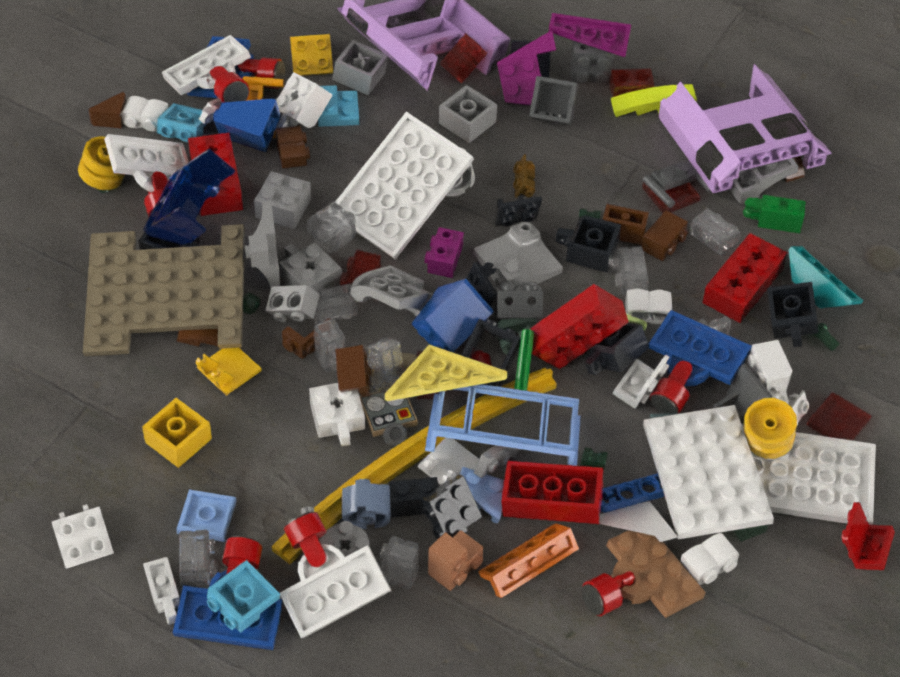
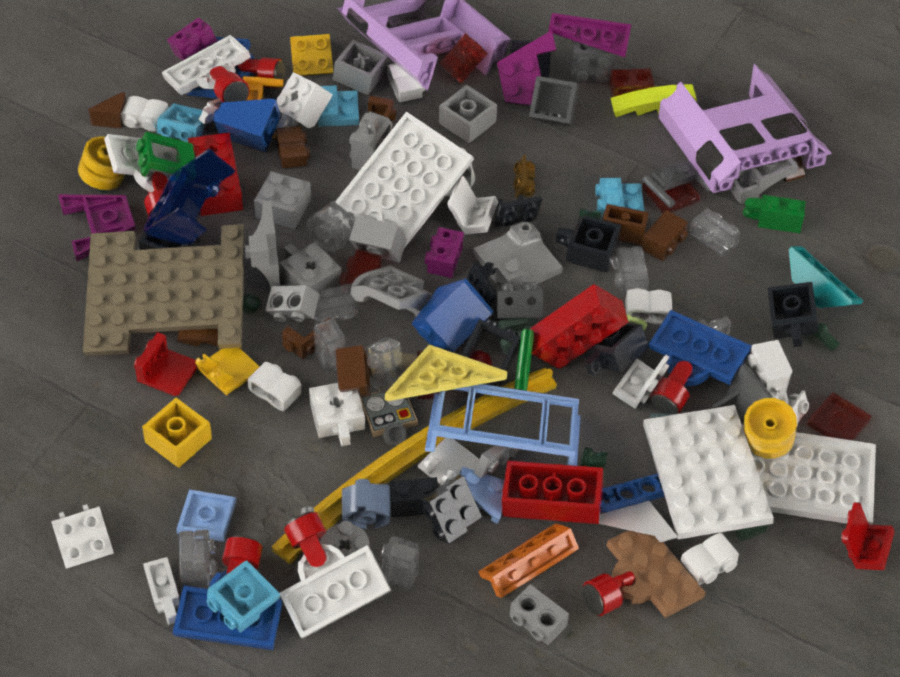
(103, 214): none -> magenta wing
(148, 161): none -> green window
(163, 368): none -> red bracket
(192, 39): none -> magenta brick
(274, 386): none -> white brick
(368, 137): none -> light grey hinge
(378, 237): none -> light grey brick
(382, 106): none -> reddish brown bracket
(403, 85): none -> white brick
(453, 559): nougat brick -> none
(470, 212): none -> white bracket
(542, 611): none -> light grey brick
(615, 193): none -> medium azure plate
(744, 277): red brick -> none

